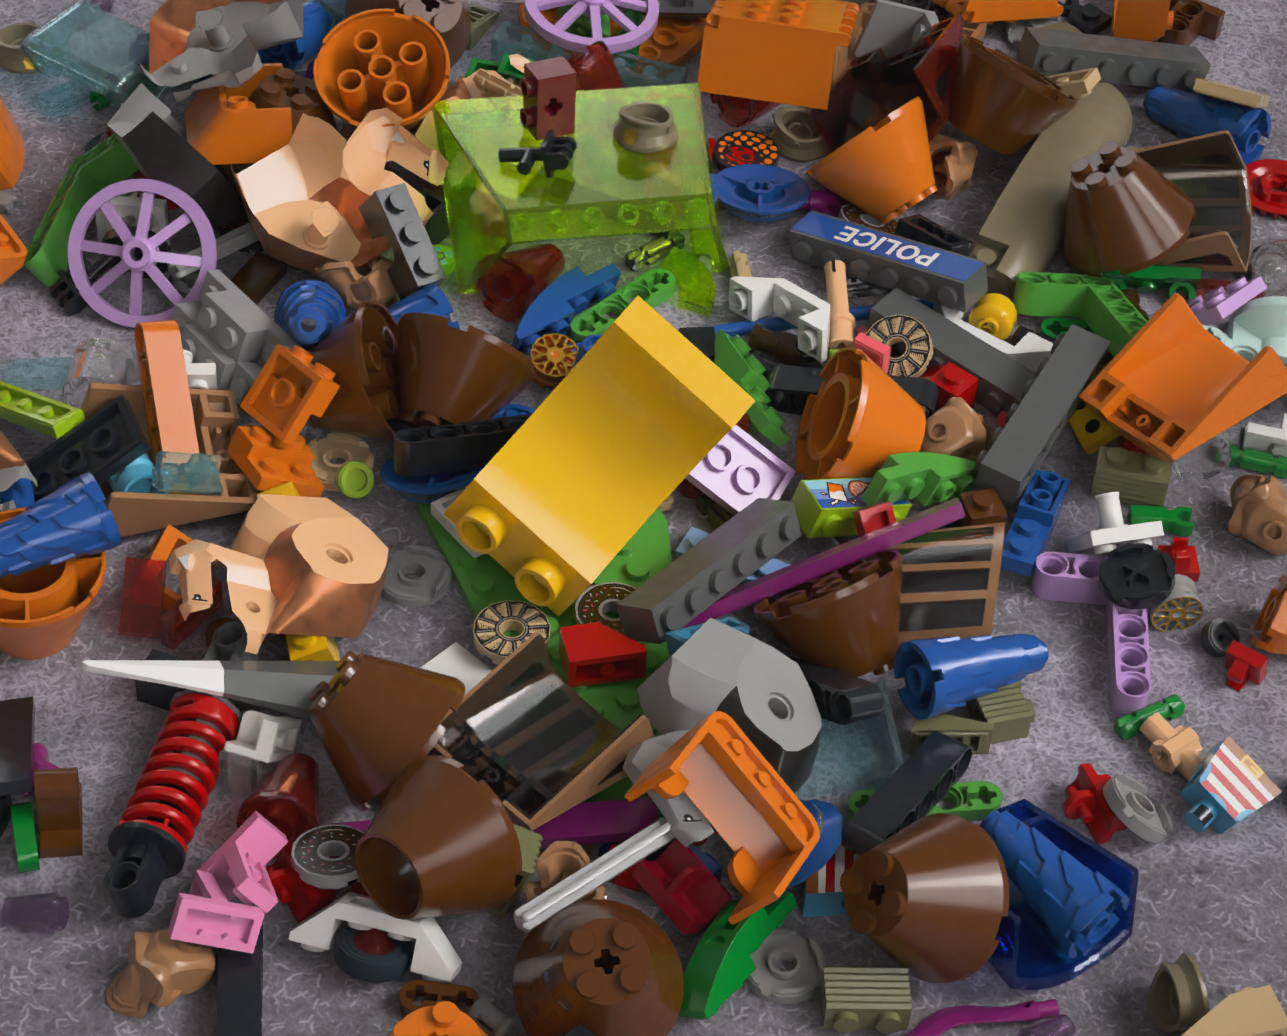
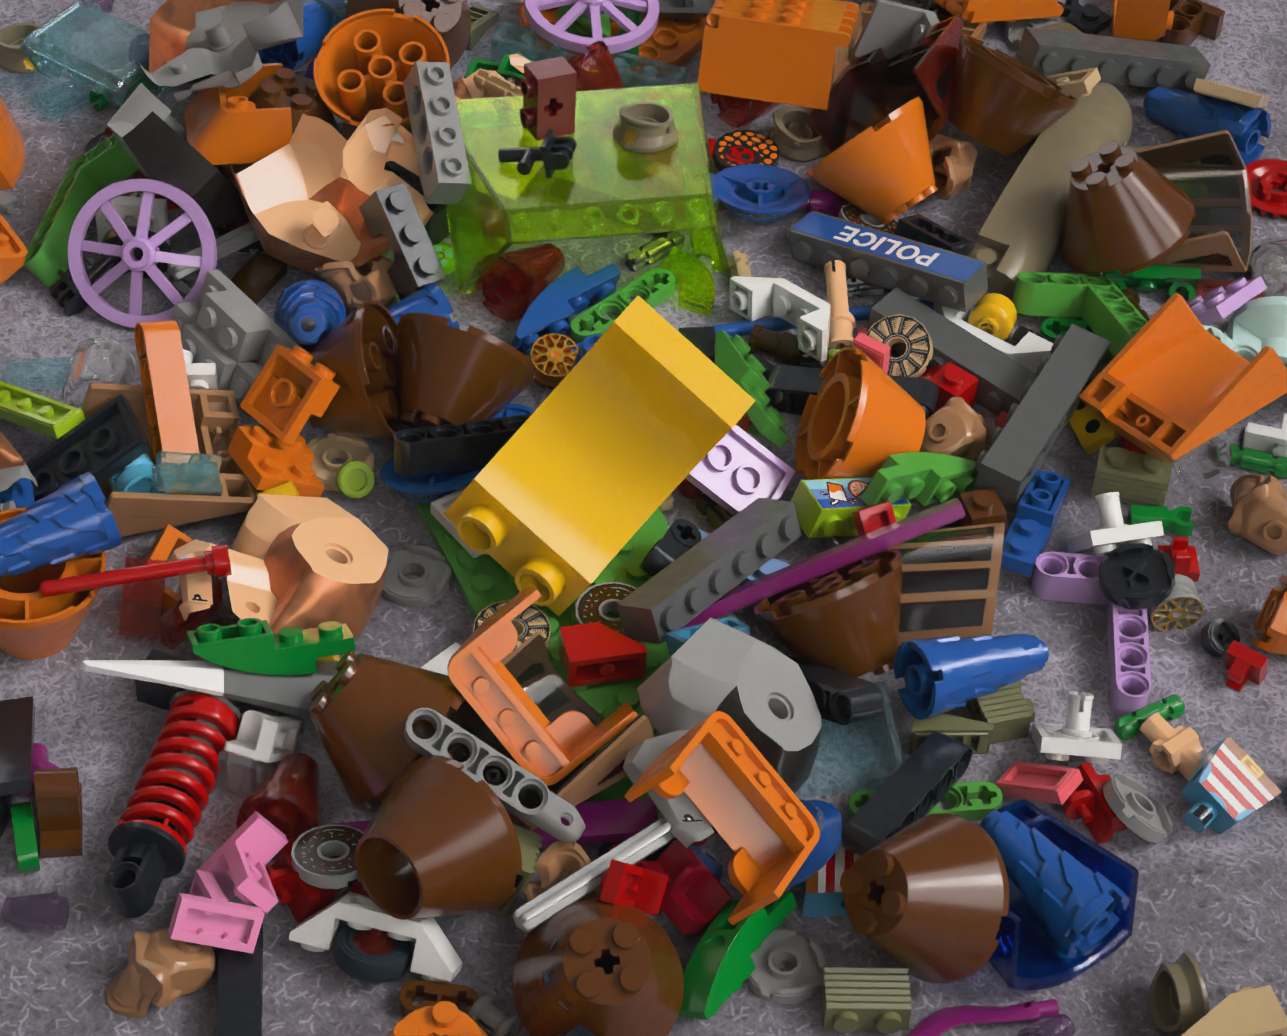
(214, 562): none -> red piece
(255, 649): none -> green slope
(437, 133): none -> light grey brick
(534, 742): none -> orange windscreen
(551, 807): none -> light grey piece
(633, 886): none -> red bracket
(677, 540): none -> black piece
(1039, 782): none -> coral tile
(1077, 736): none -> white plate

